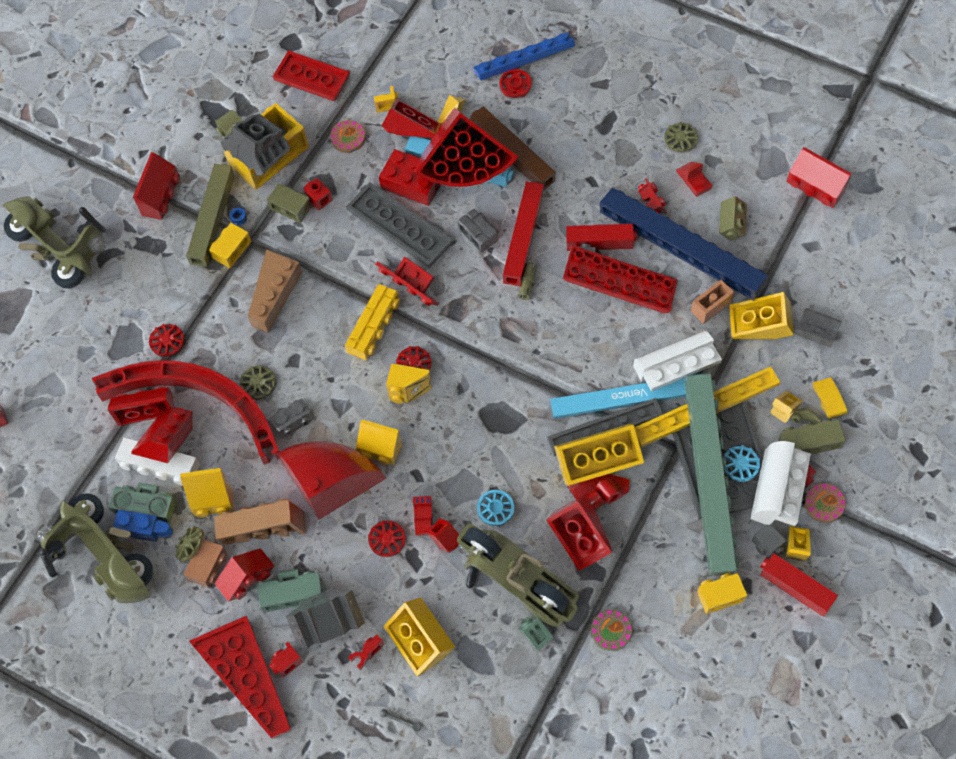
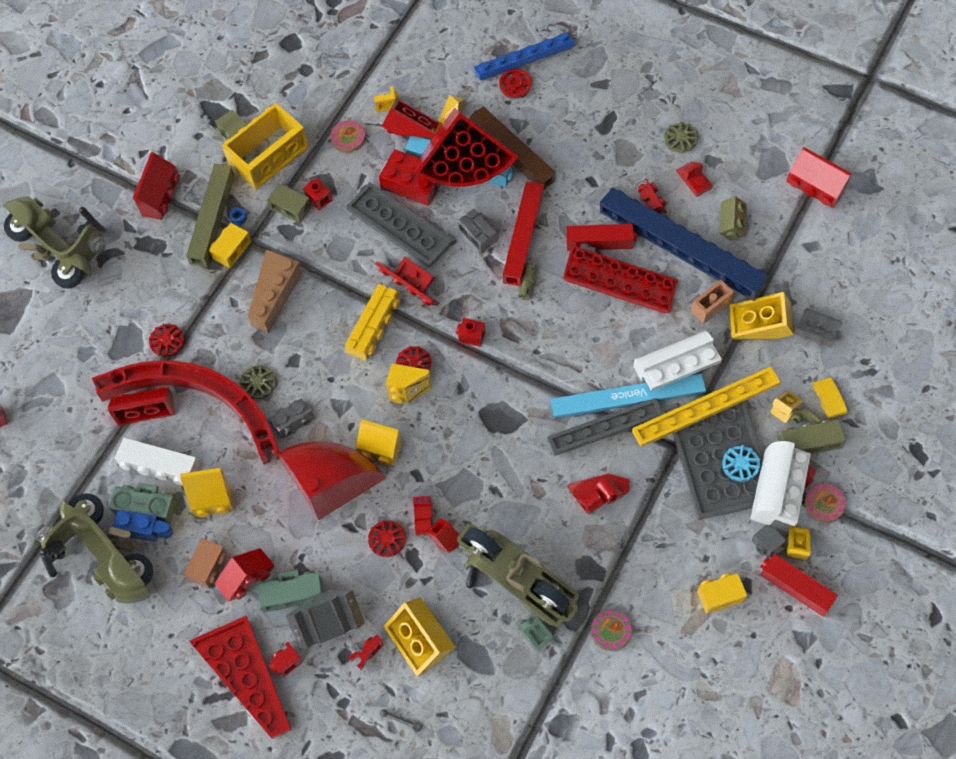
(165, 435): red slope -> none
(188, 544): olive wheel -> none
(256, 143): dark grey slope -> none
(260, 522): medium nougat wedge -> none
(311, 75): red plate -> none
(471, 332): none -> red brick
(495, 507): medium azure wheel -> none
(580, 532): red slope -> none
(599, 454): yellow brick -> none
(710, 475): sand green brick -> none

